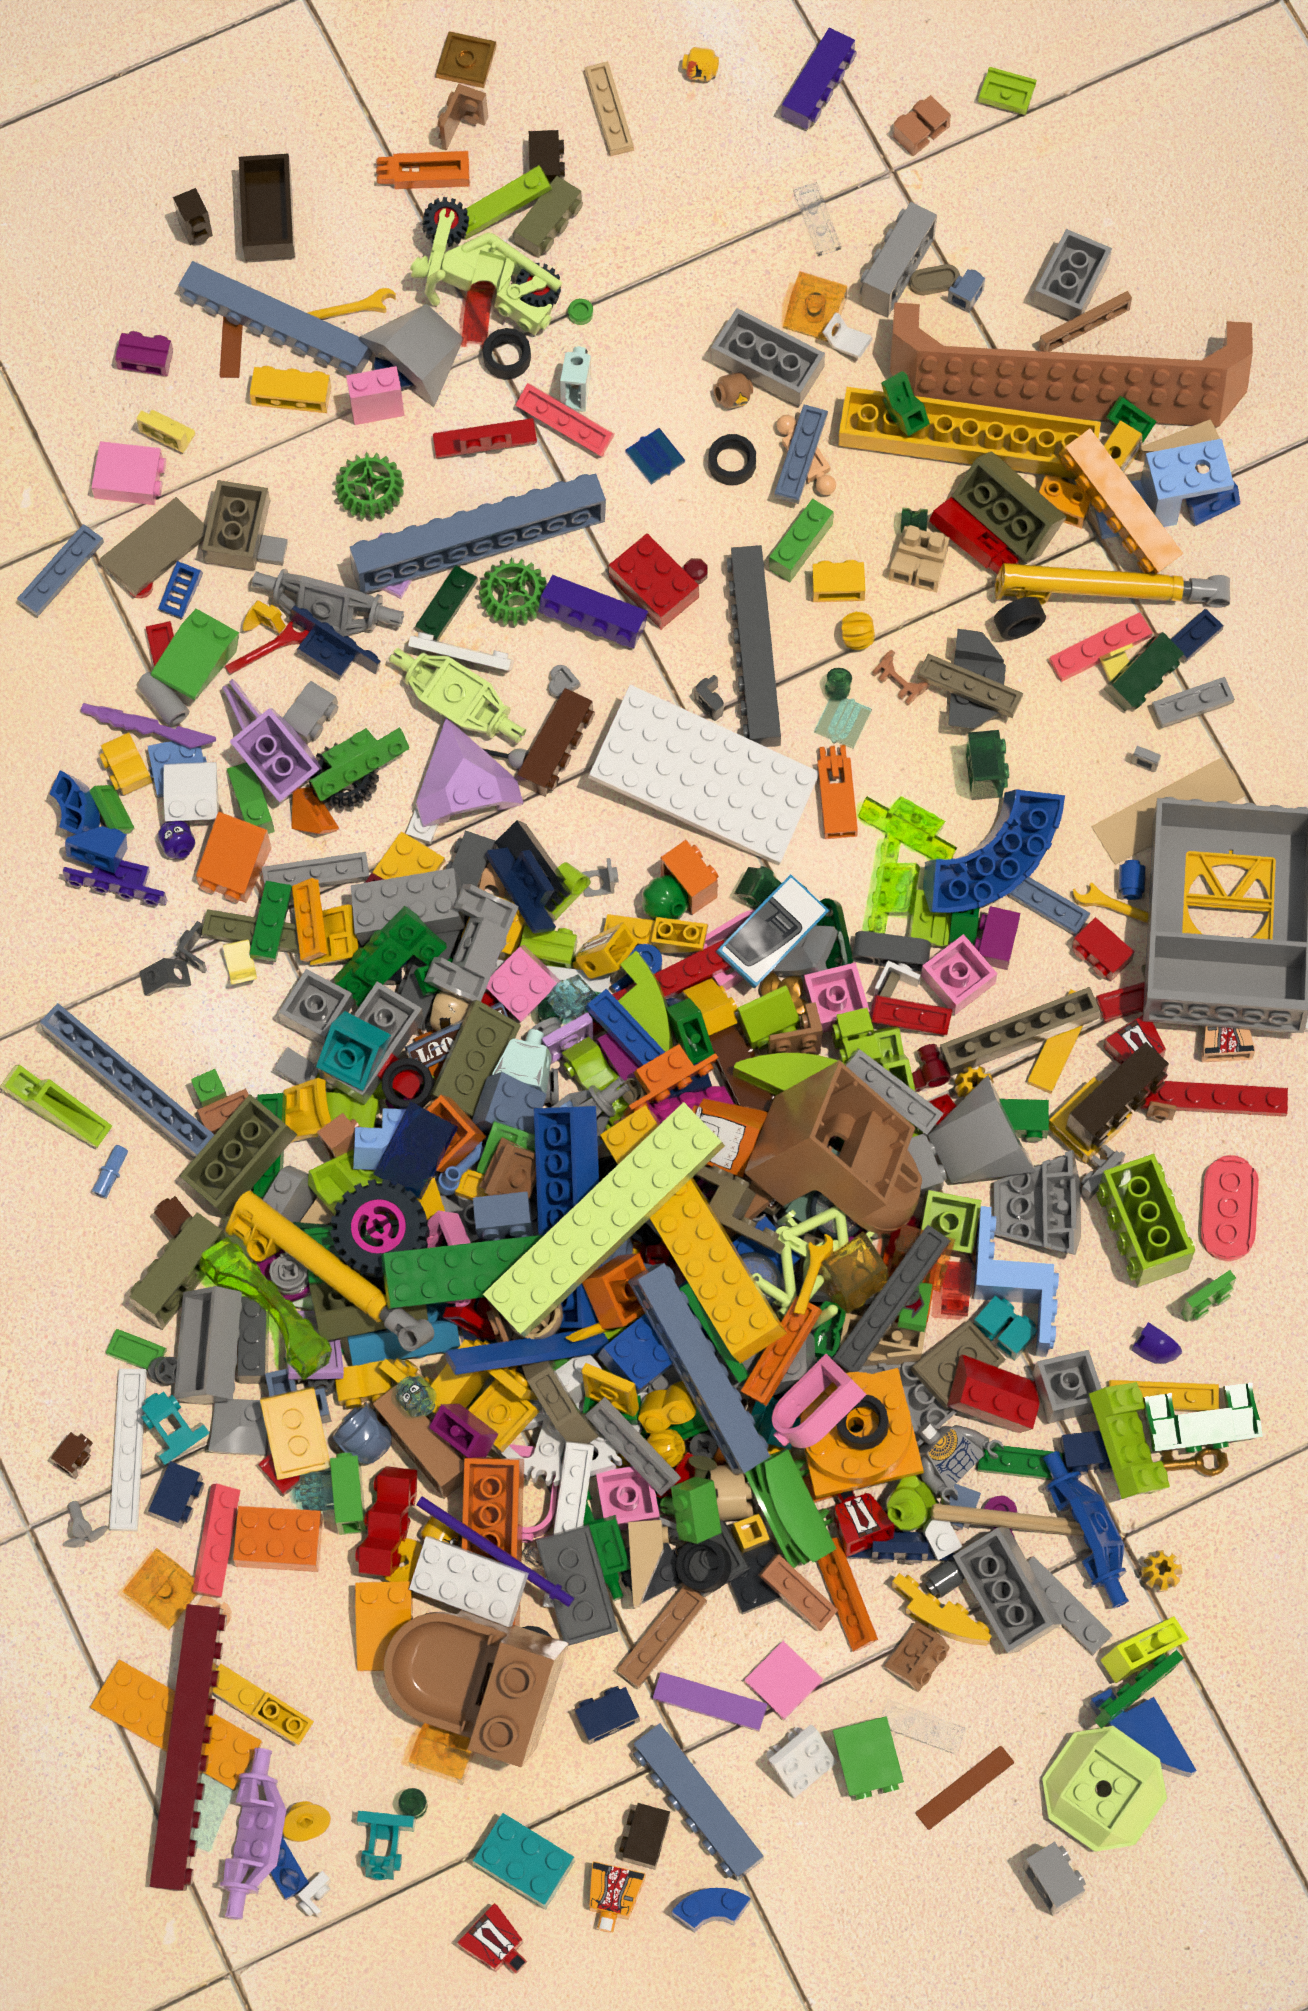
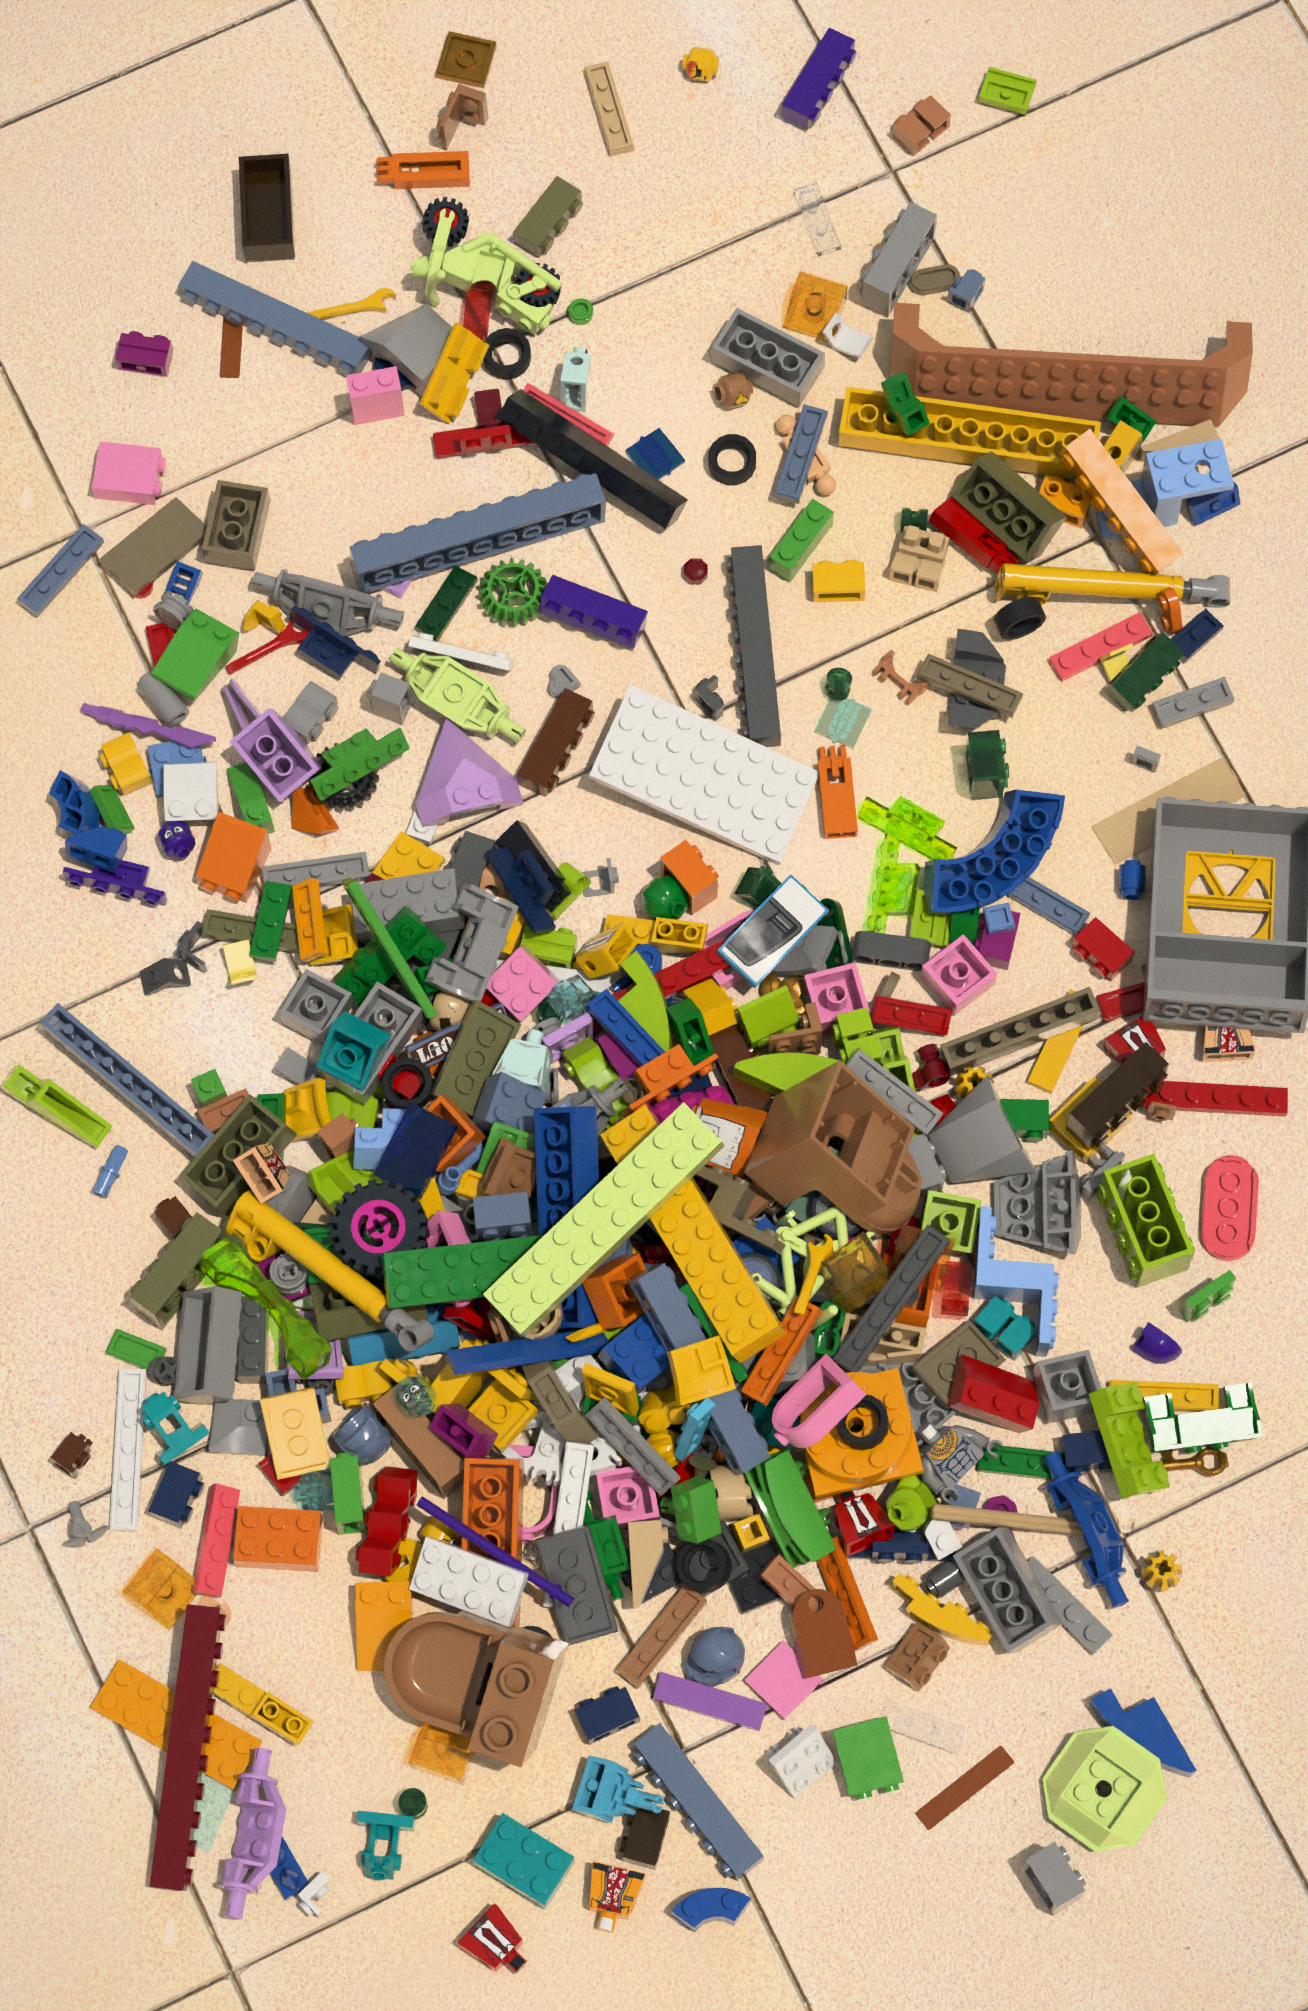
(165, 430): light yellow bracket -> none
(172, 610): none -> light grey wheel
(193, 216): dark brown brick -> none
(263, 1171): none -> light nougat torso
(272, 550): light grey tile -> none
(290, 389): yellow brick -> none
(305, 1821): yellow piece -> none
(347, 487): bright green gear -> none
(388, 947): none -> bright green tile
(390, 698): none -> light grey brick
(448, 382): none -> yellow brick
(488, 406): none -> dark red bracket
(506, 200): lime plate -> none
(515, 757): light grey hinge -> none
(545, 152): dark brown brick -> none
(591, 456): none -> black brick
(609, 1789): none -> medium azure brick
(654, 581): red brick -> none
(693, 1428): none -> medium azure plate
(700, 1370): none -> yellow plate
(717, 1651): none -> sand blue helmet
(821, 1636): none -> dark orange tile
(858, 630): yellow piece -> none
(905, 972): white bracket -> none
(915, 1315): bright green tile -> none
(998, 918): none -> medium blue tile
(1072, 275): light grey brick -> none
(1085, 322): medium nougat tile -> none
(1098, 898): yellow piece -> none
(1144, 1649): neon yellow slope -> none
(1145, 1681): green plate -> none
(1170, 605): none -> orange plate

